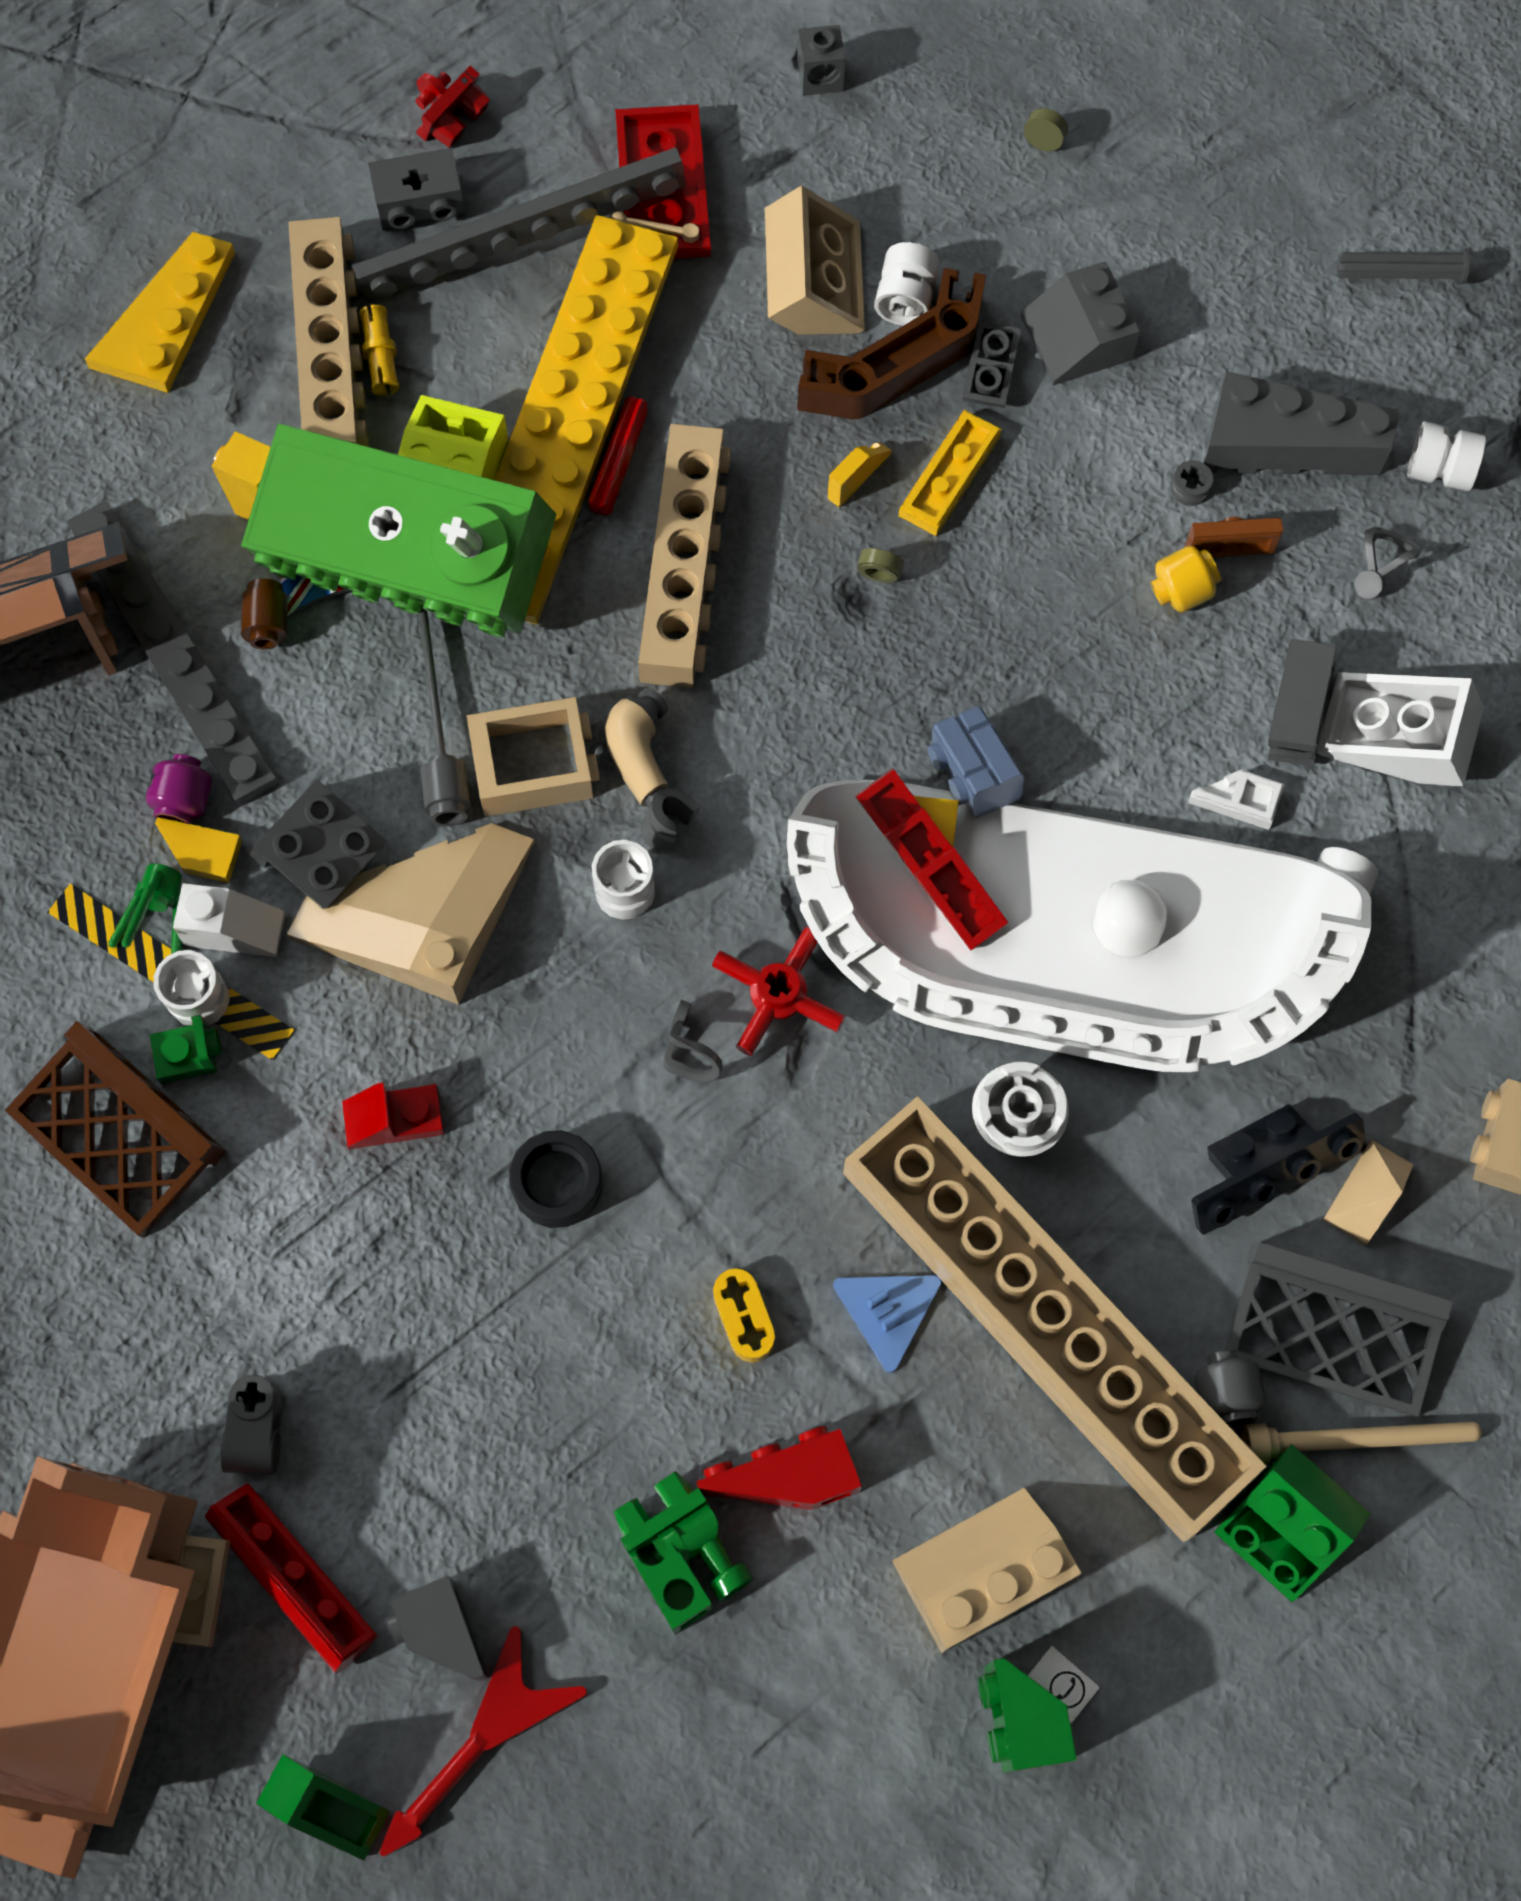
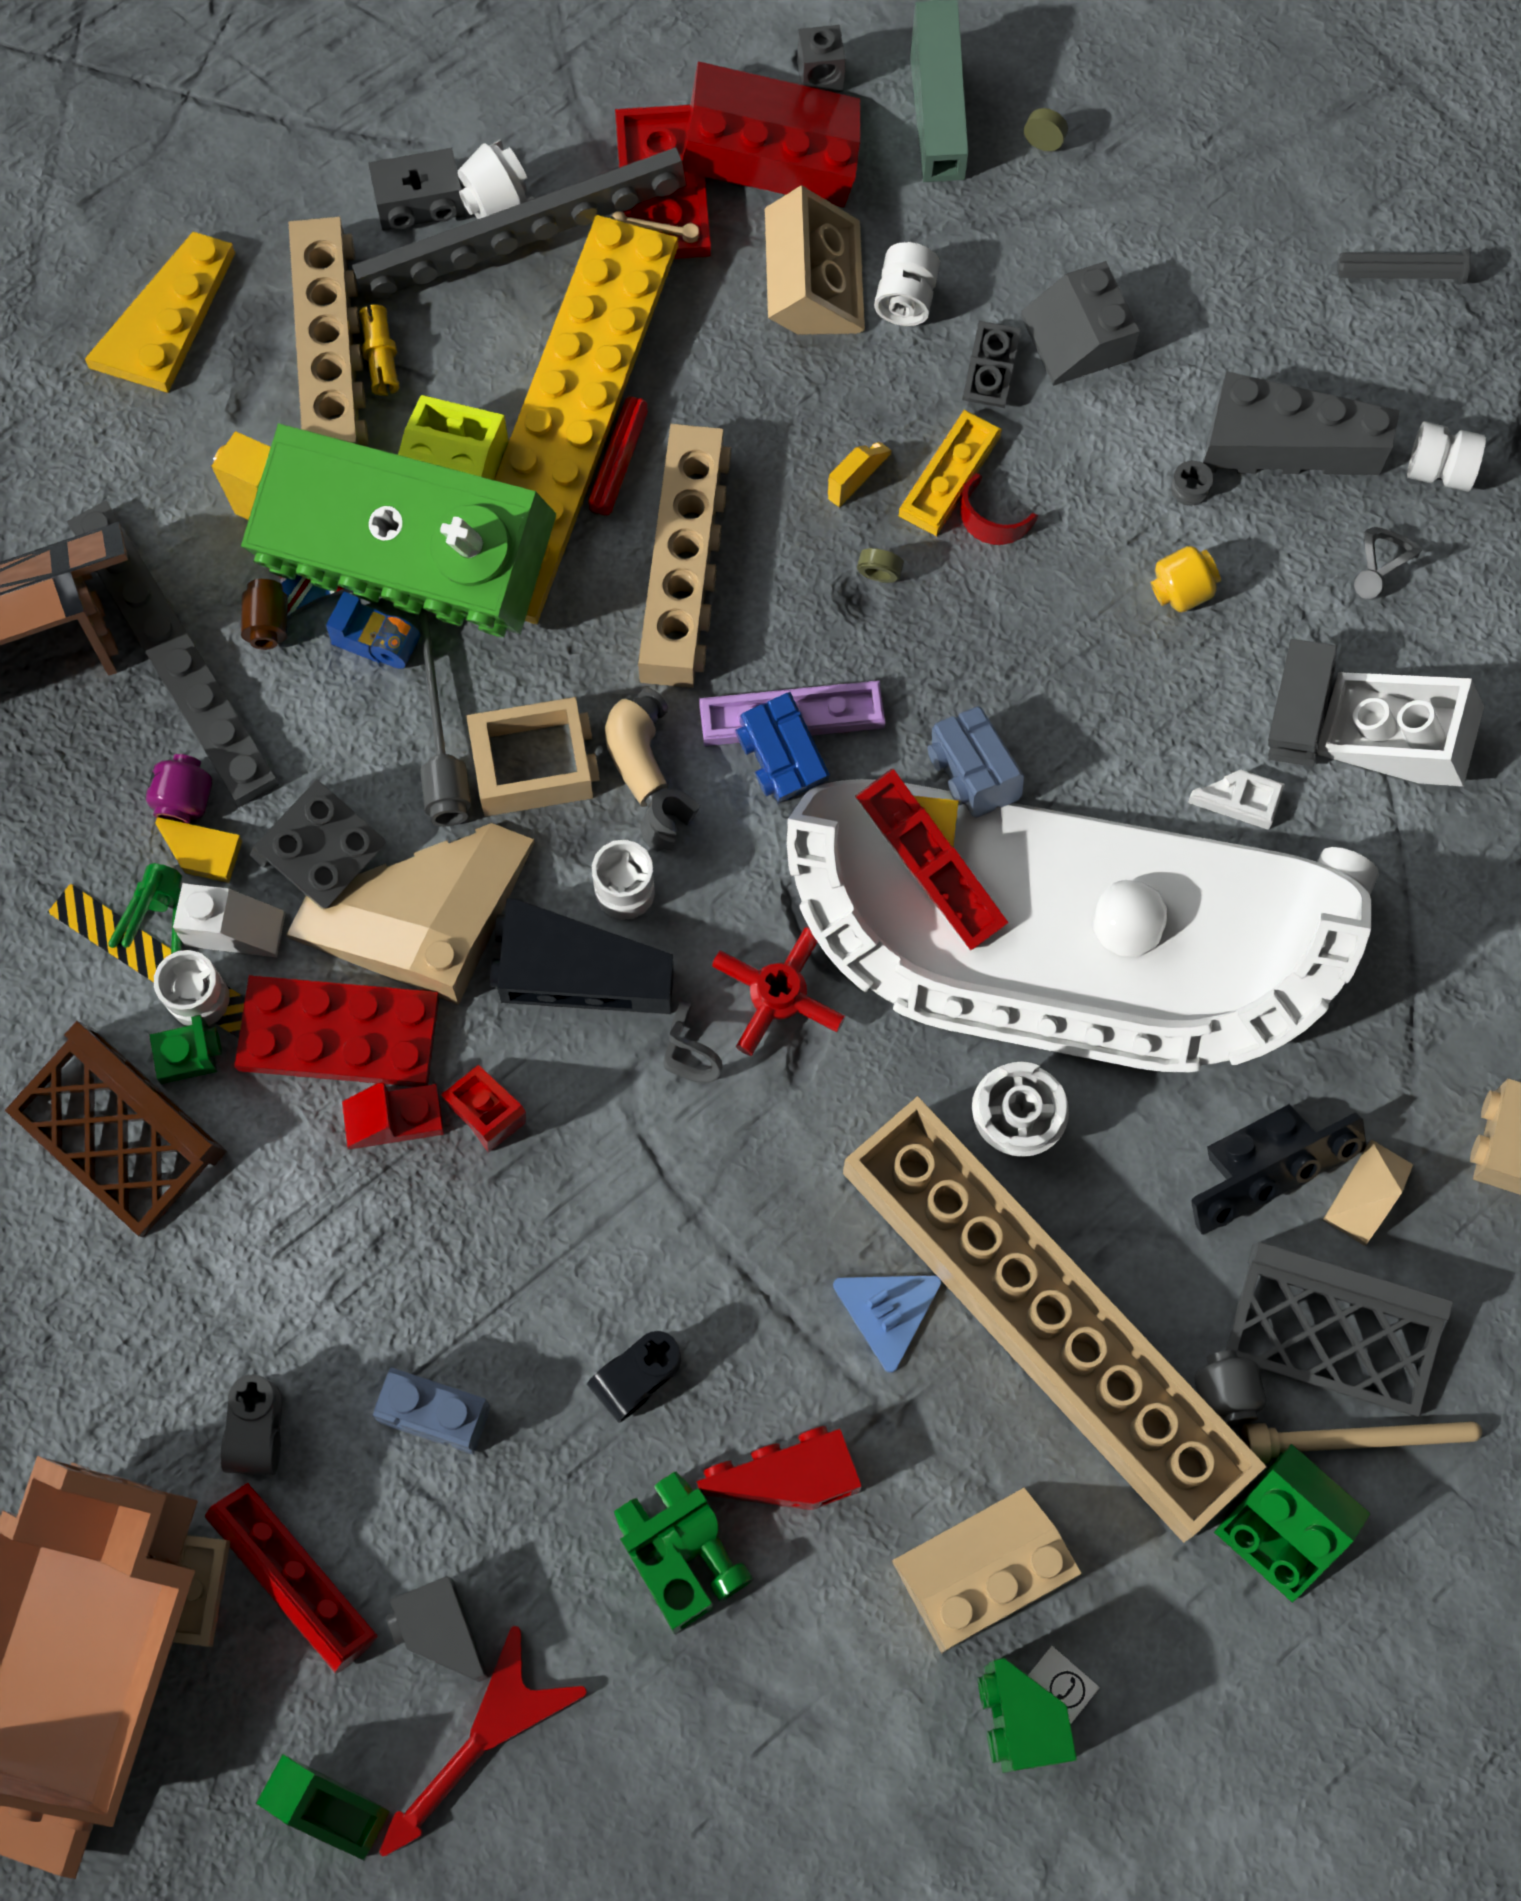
(337, 1031): none -> red plate
(371, 632): none -> blue leg
(431, 1410): none -> sand blue brick
(439, 118): red hips -> none
(485, 1107): none -> red slope
(492, 180): none -> white cone
(555, 1142): black tyre -> none
(576, 965): none -> black slope
(628, 1380): none -> black piece
(754, 1311): yellow beam -> none
(771, 134): none -> red slope
(782, 747): none -> blue brick
(823, 709): none -> lavender tile
(896, 360): reddish brown piece -> none
(939, 90): none -> sand green slope
(986, 530): none -> red helmet
(1236, 536): dark orange plate -> none

